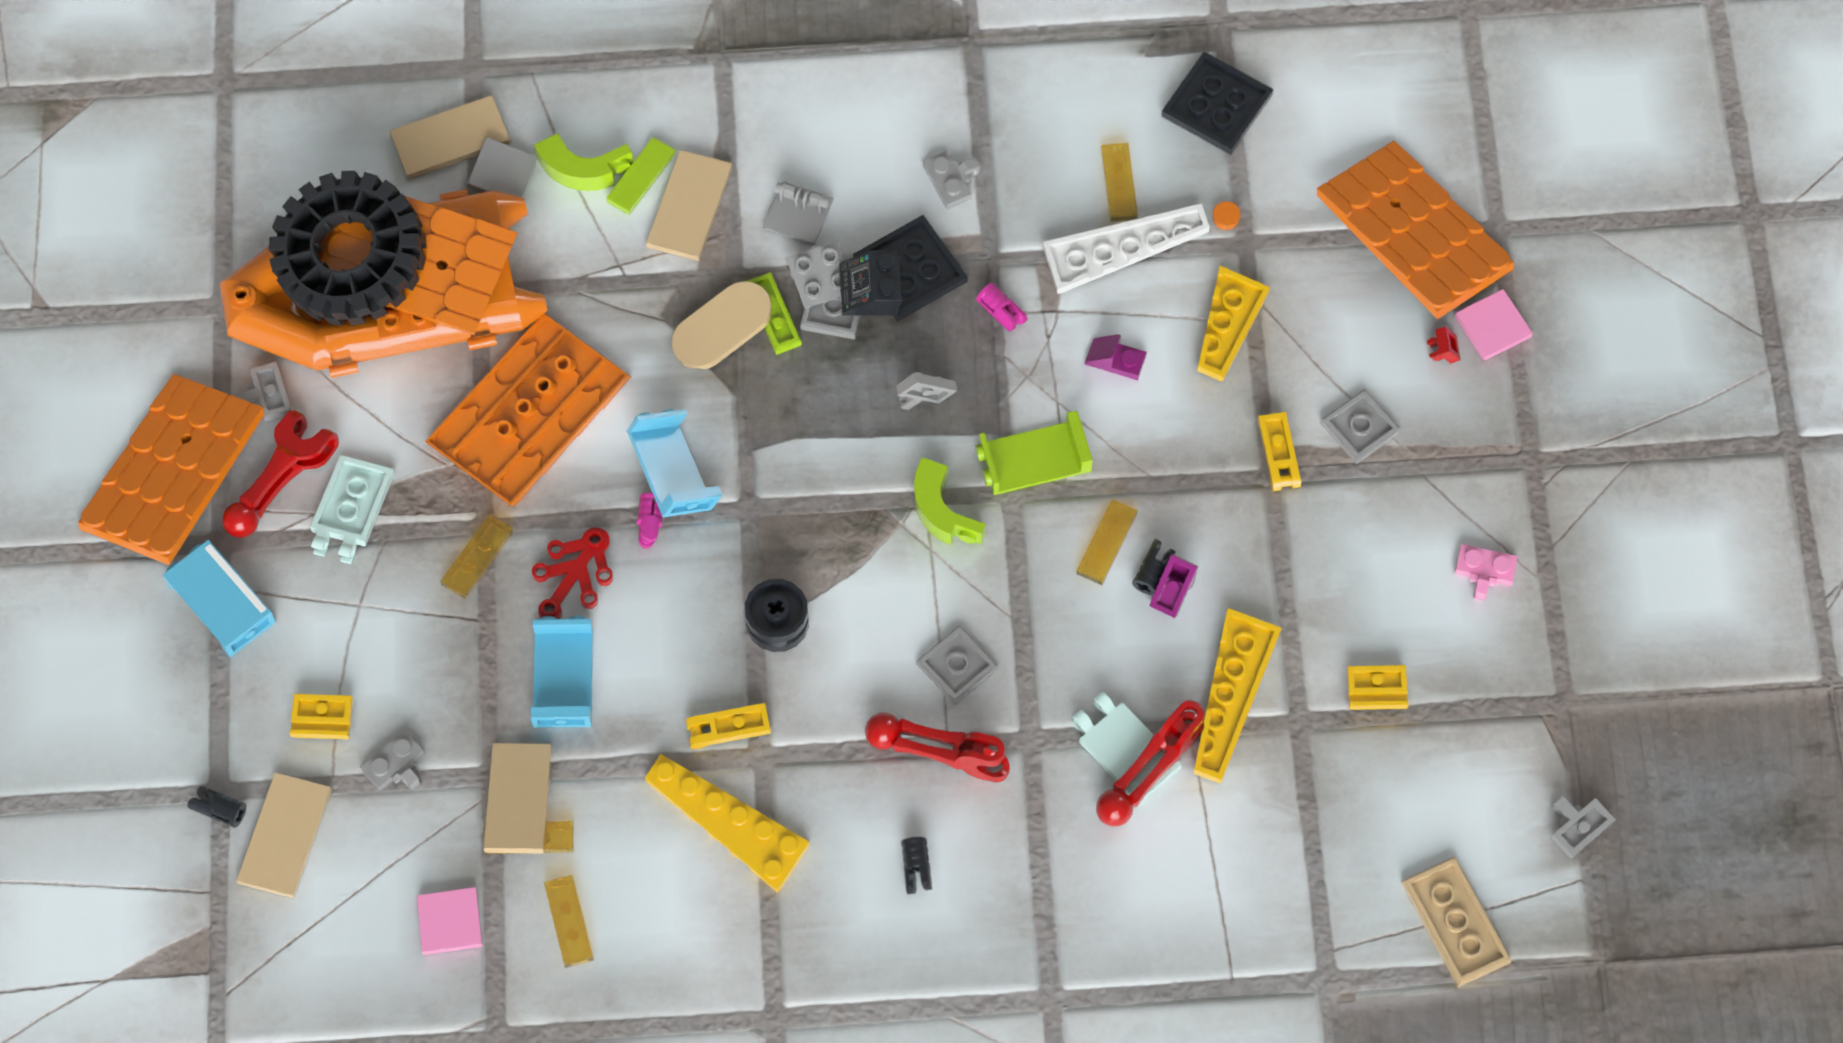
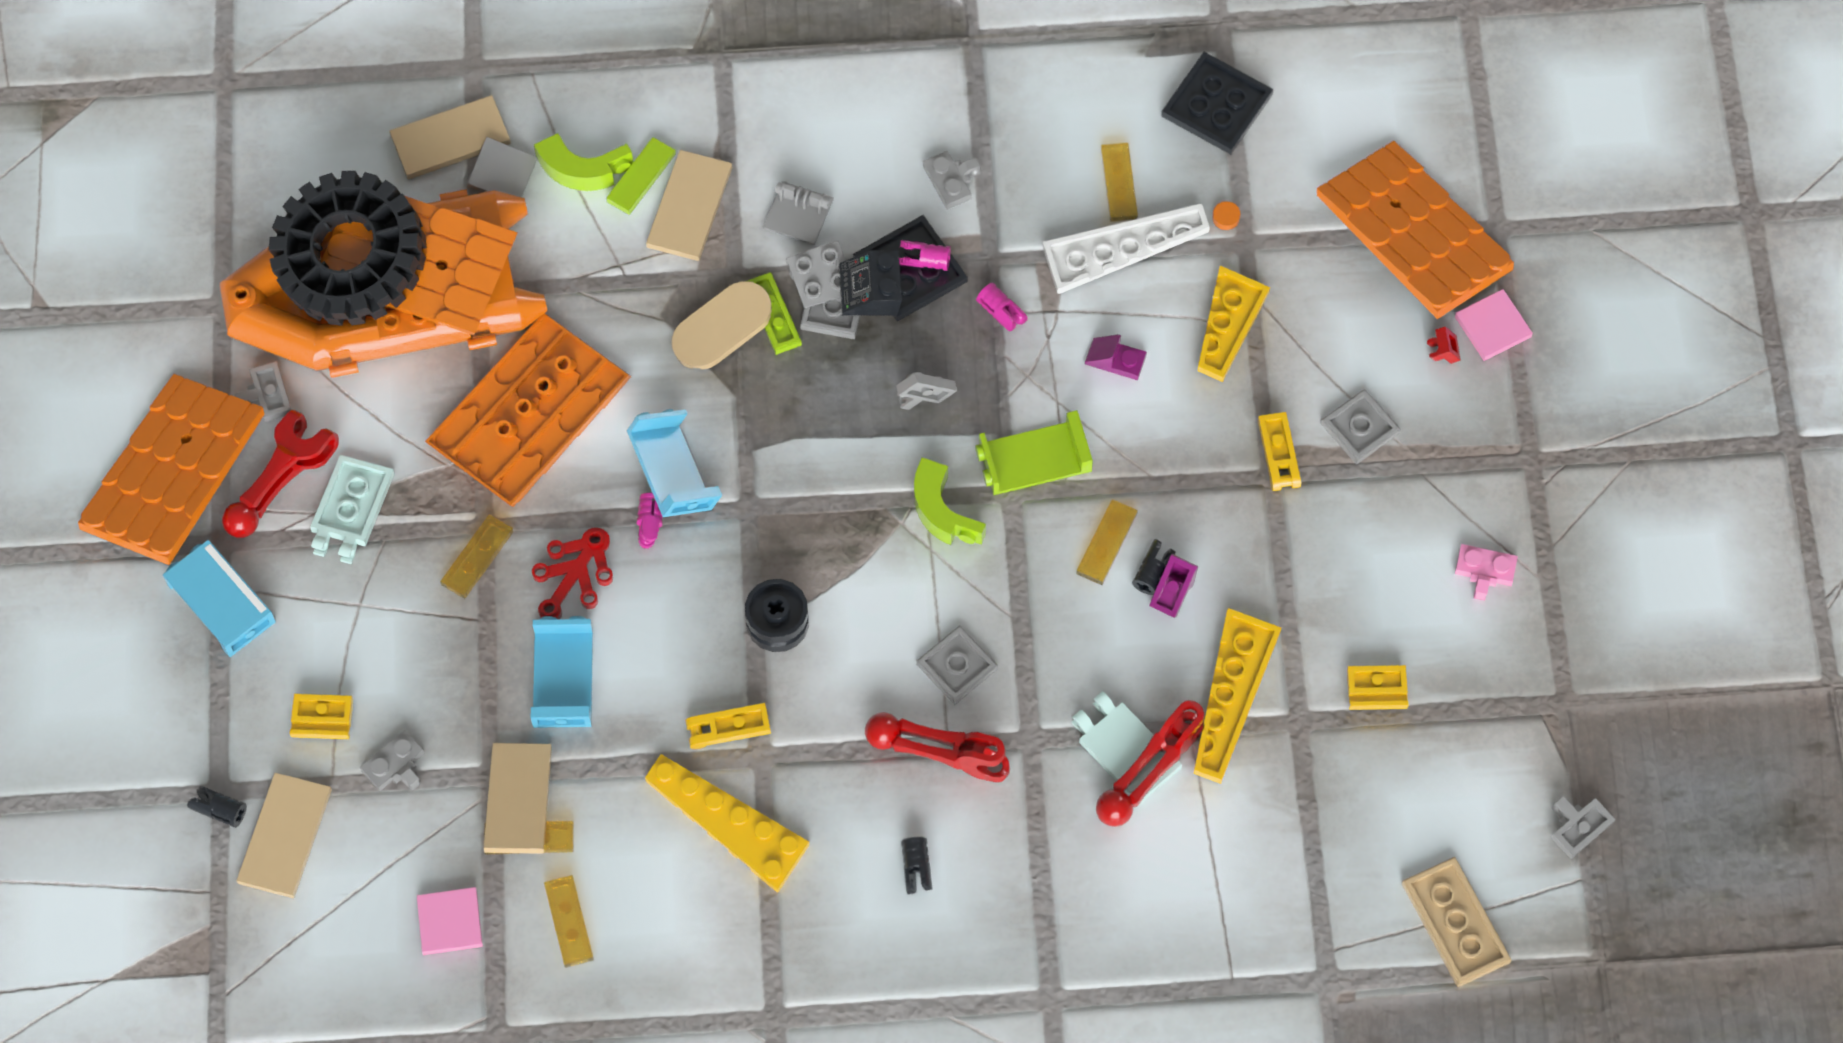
(930, 255): none -> dark pink hinge

